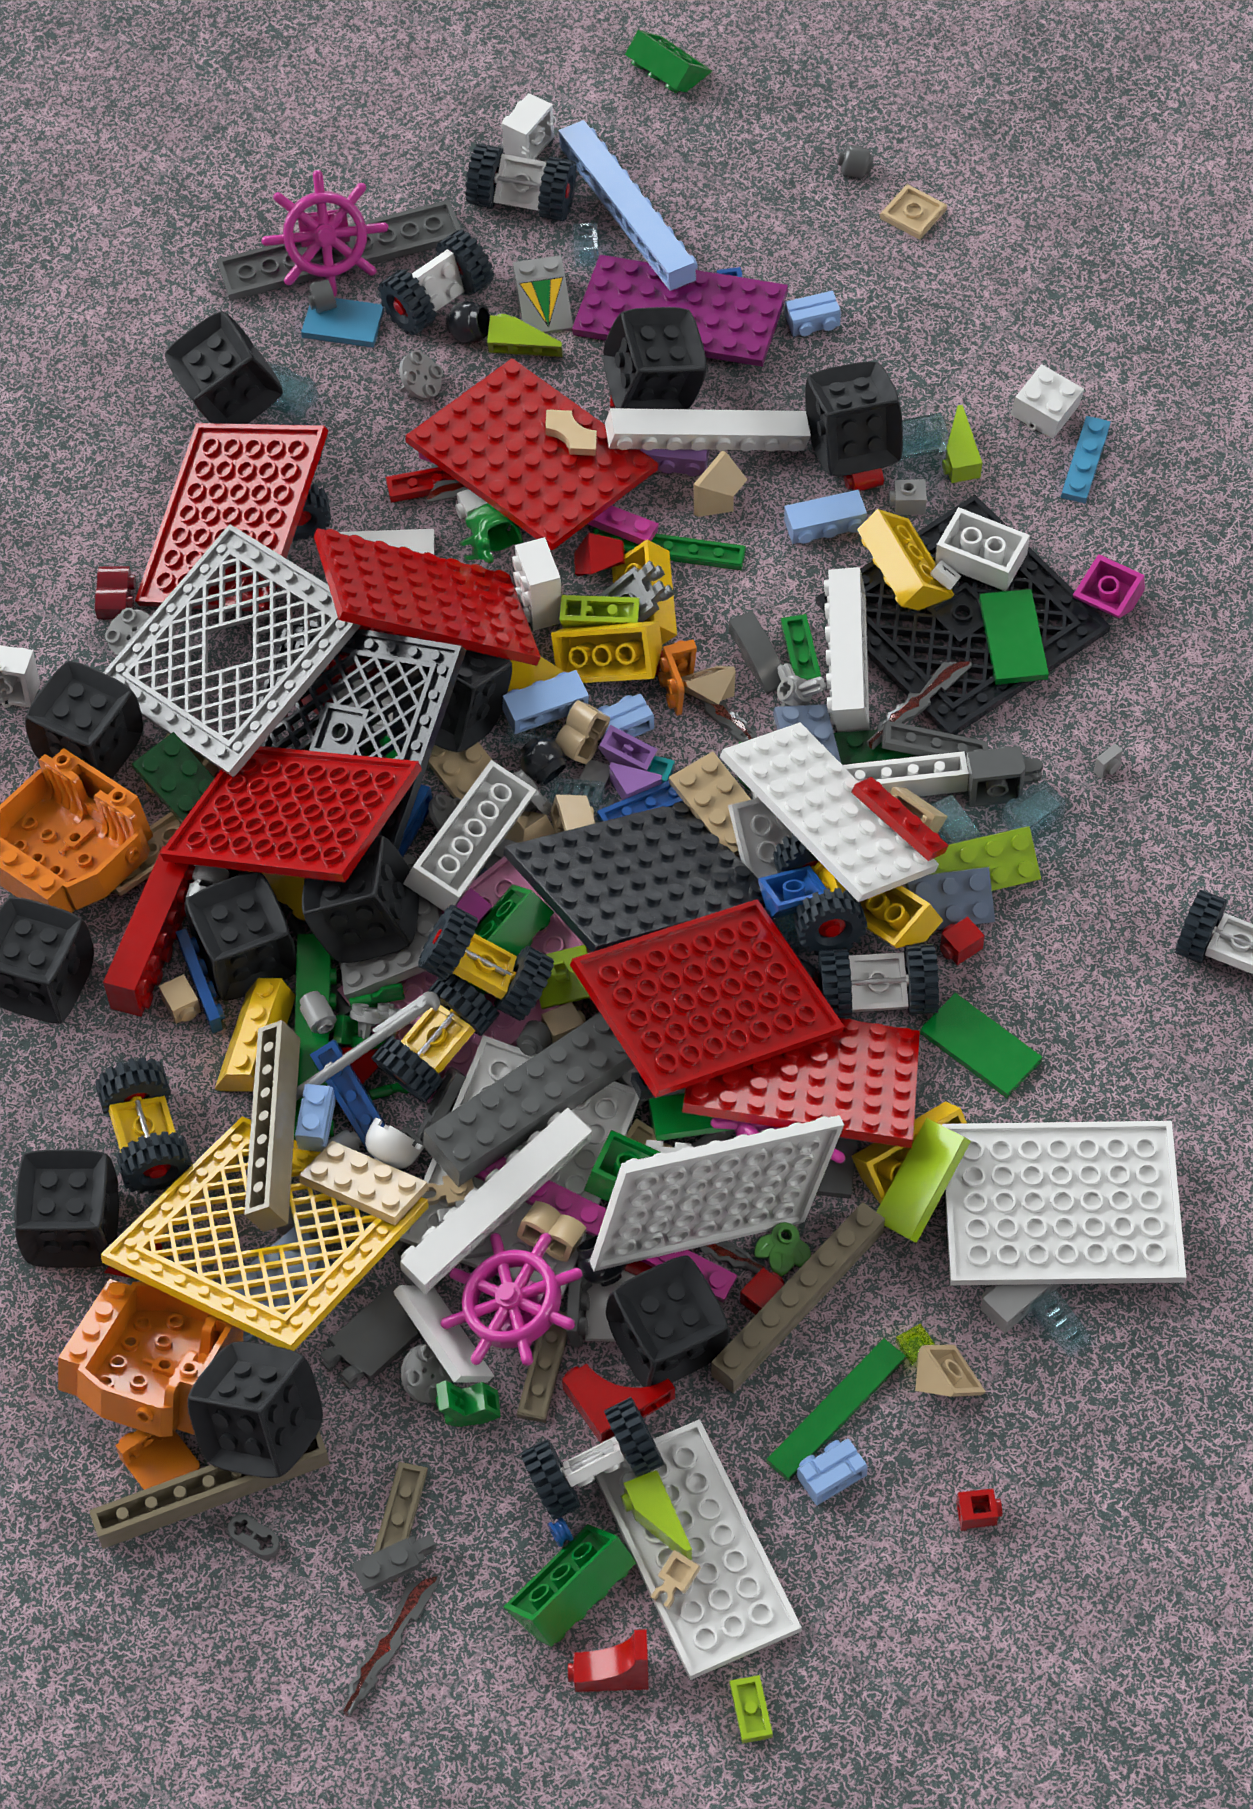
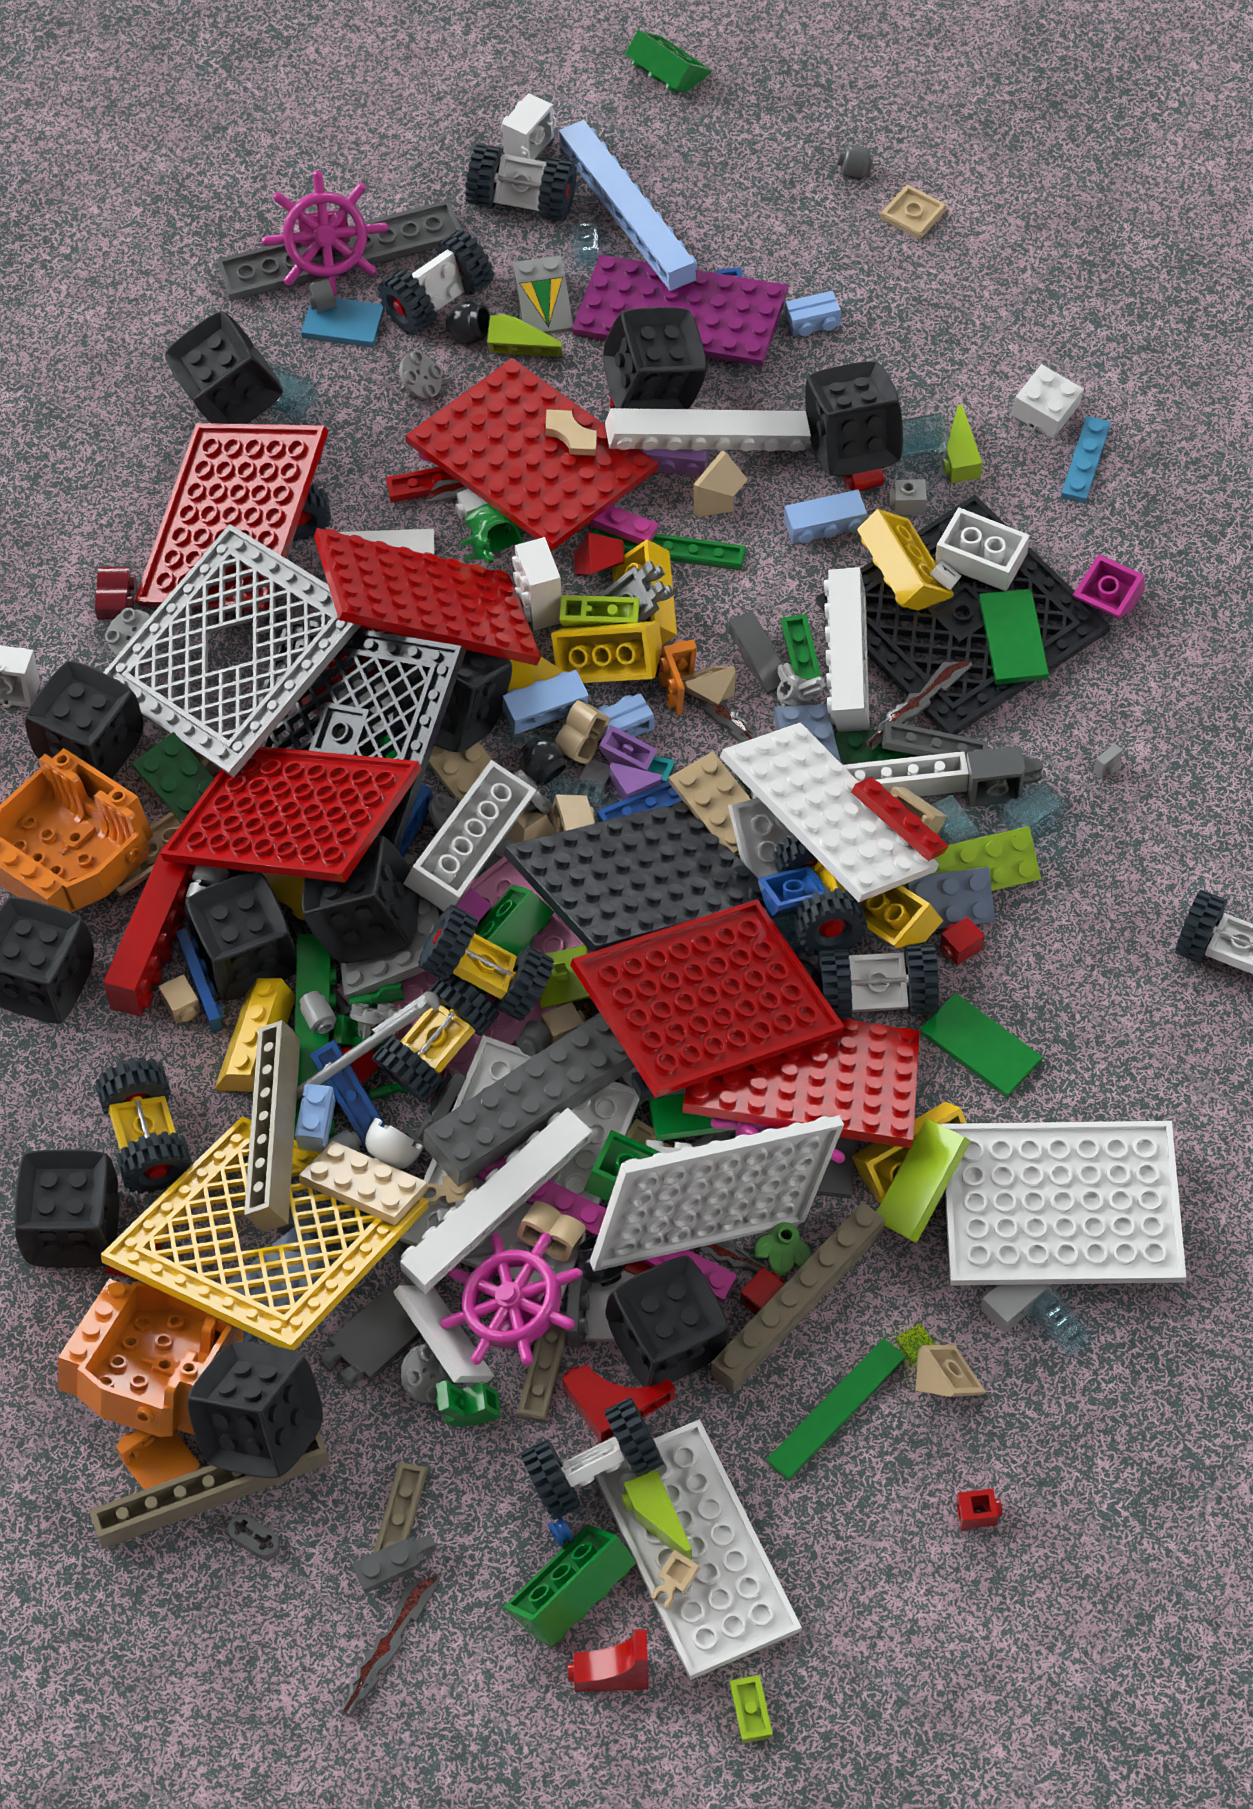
(831, 1470): light blue brick -> none

